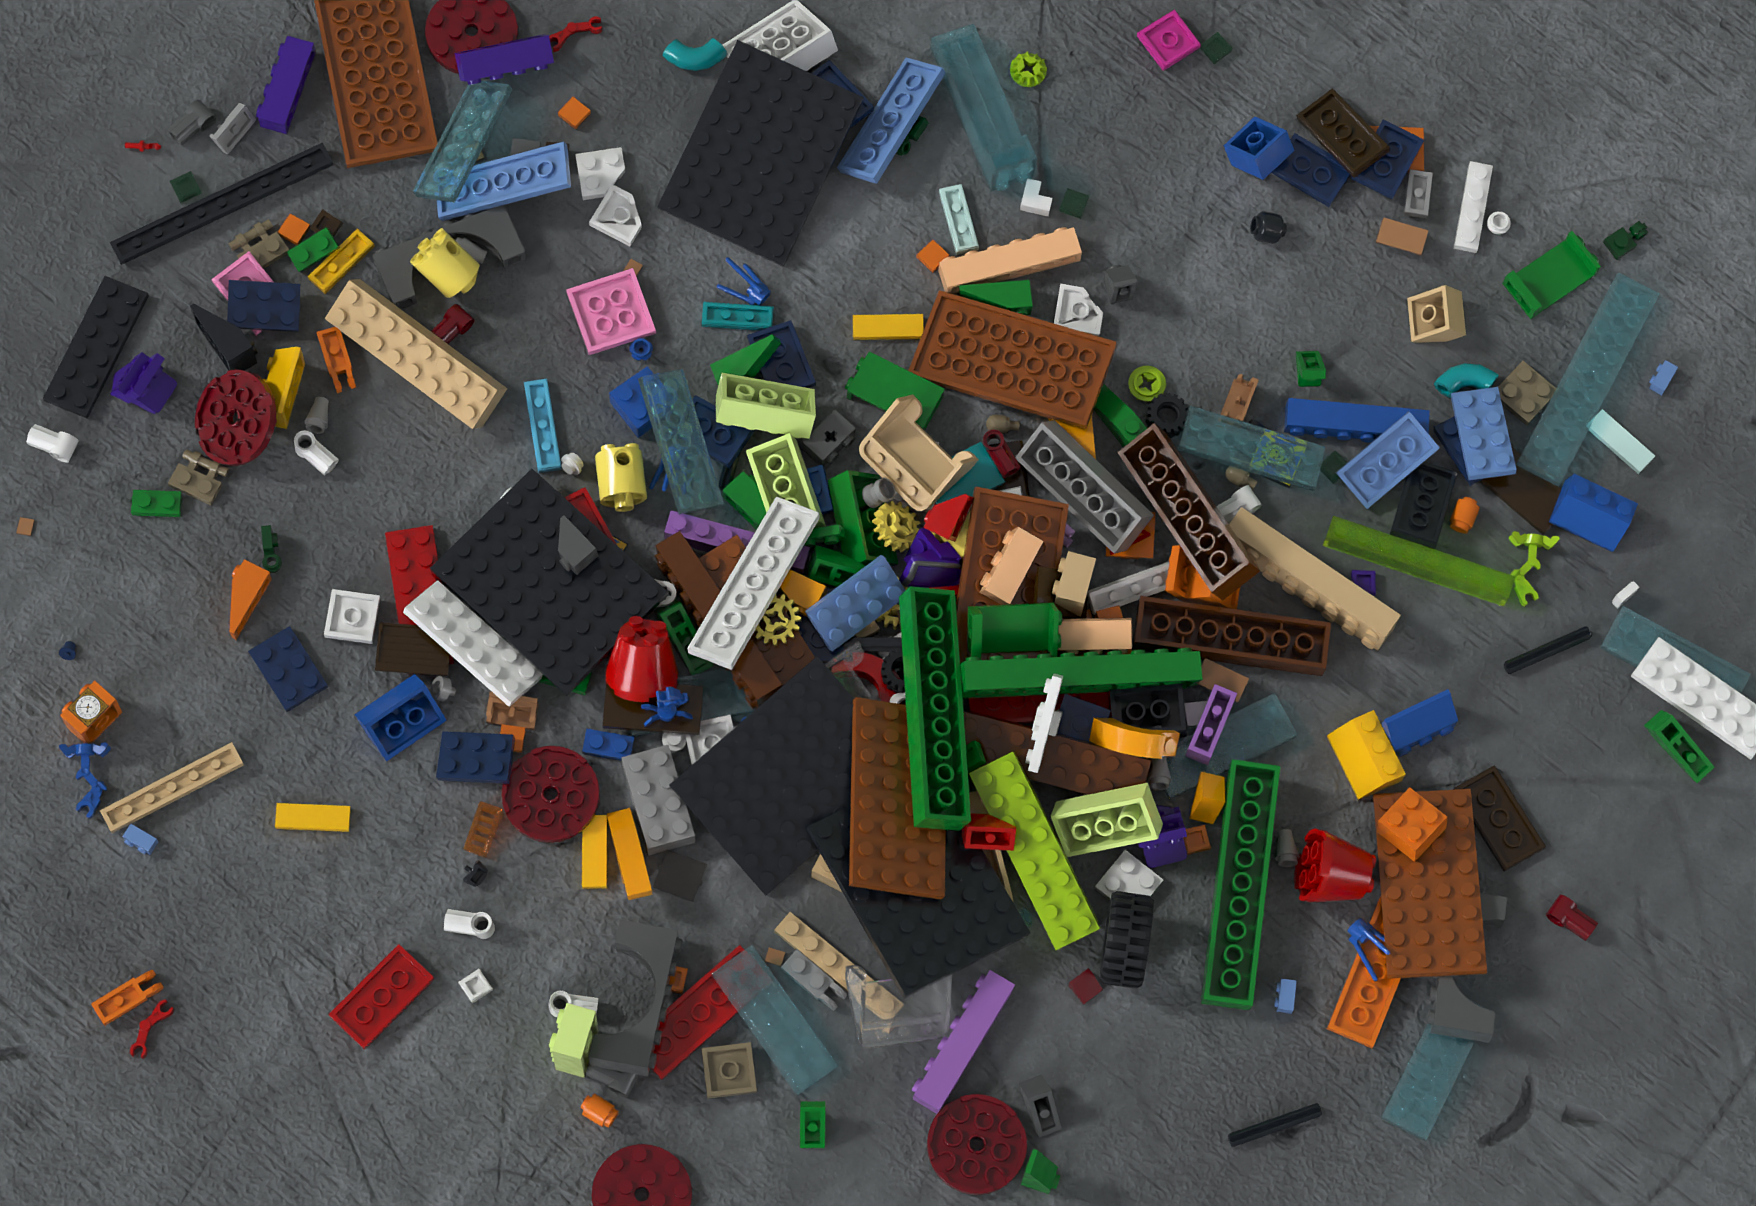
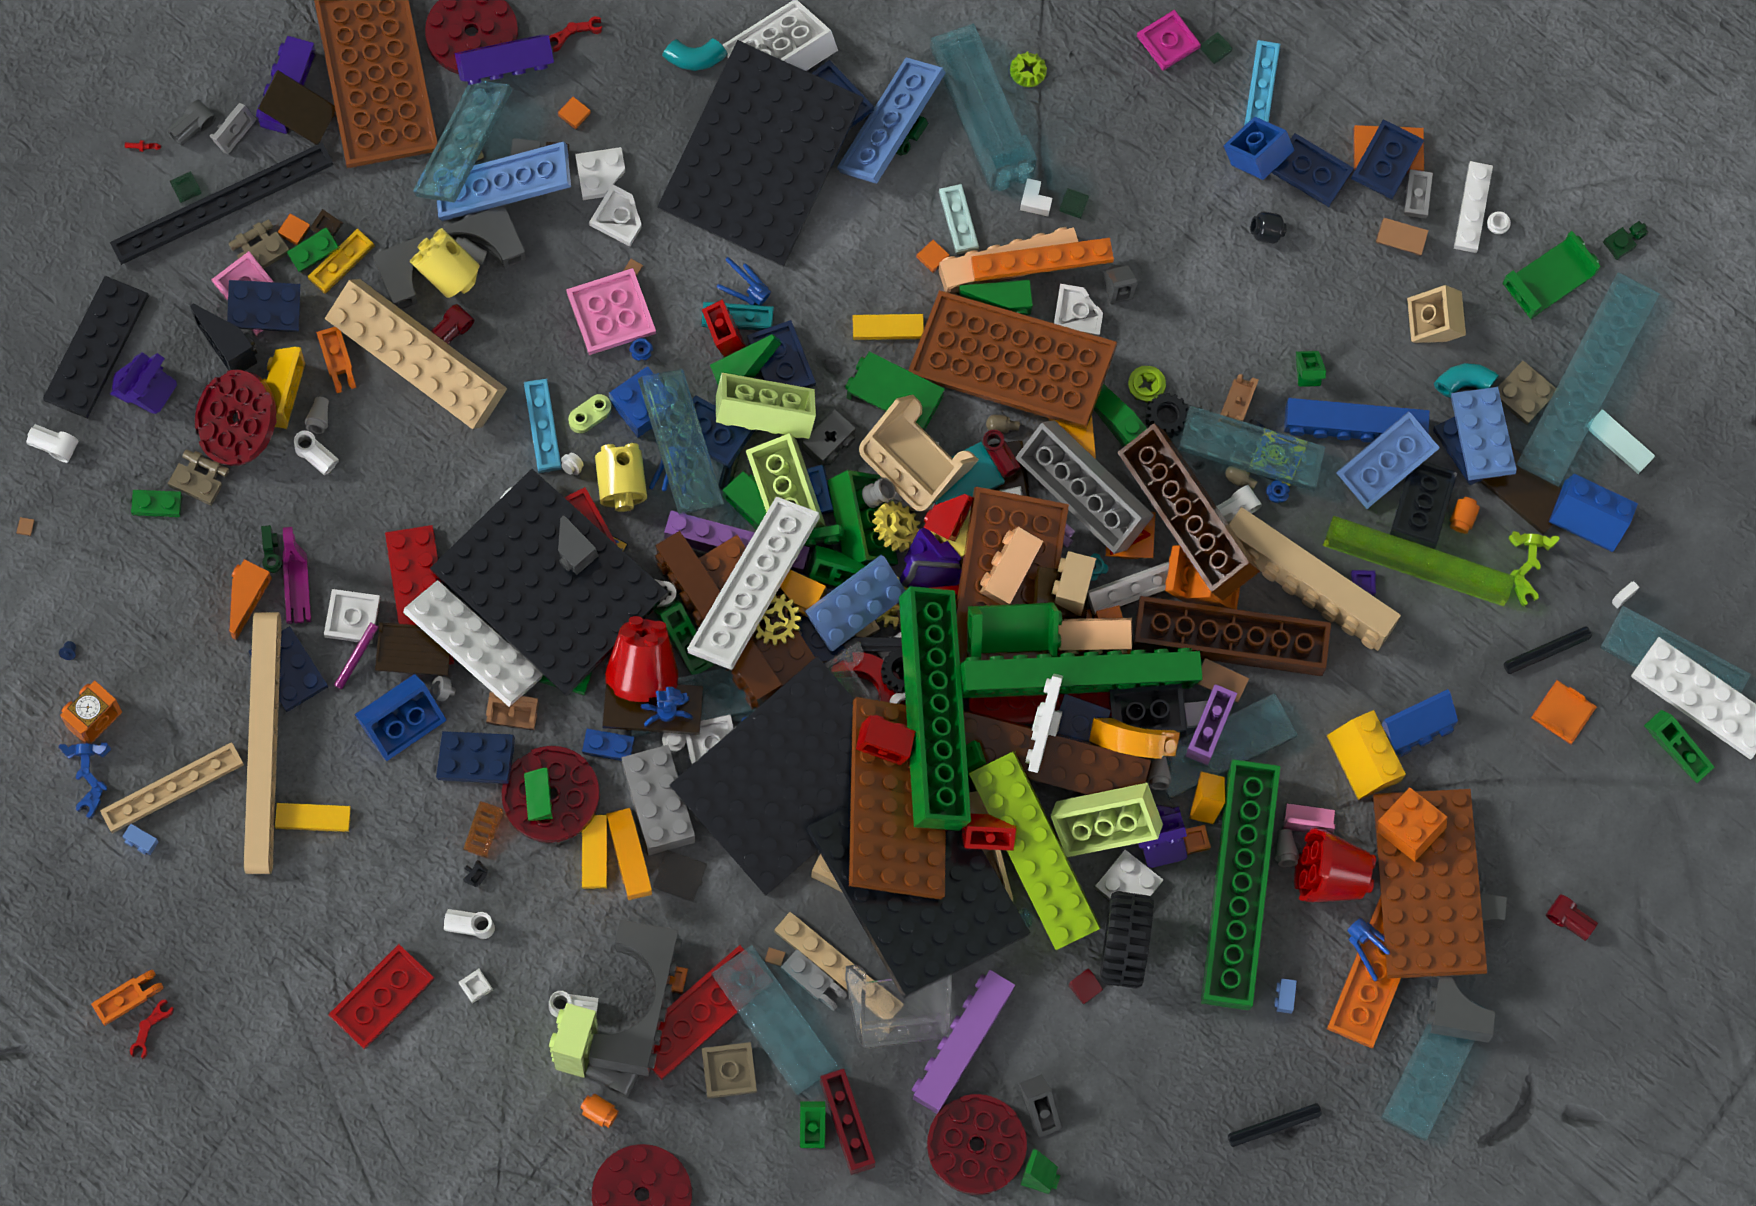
(262, 743): none -> tan beam
(295, 579): none -> magenta hinge
(297, 107): none -> dark brown piece
(356, 655): none -> magenta bar
(518, 732): orange tile -> none
(538, 794): none -> green slope
(590, 413): none -> yellowish green plate
(723, 328): none -> red slope
(847, 1121): none -> dark red brick
(885, 739): none -> red brick
(1042, 259): none -> orange plate
(1101, 568): none -> teal plate
(1262, 81): none -> medium azure tile
(1278, 497): none -> blue plate
(1306, 818): none -> bright pink panel
(1332, 465): clear green tile -> none
(1343, 133): dark brown tile -> none
(1501, 819): dark brown tile -> none
(1564, 712): none -> orange piece
(1663, 377): medium blue piece -> none

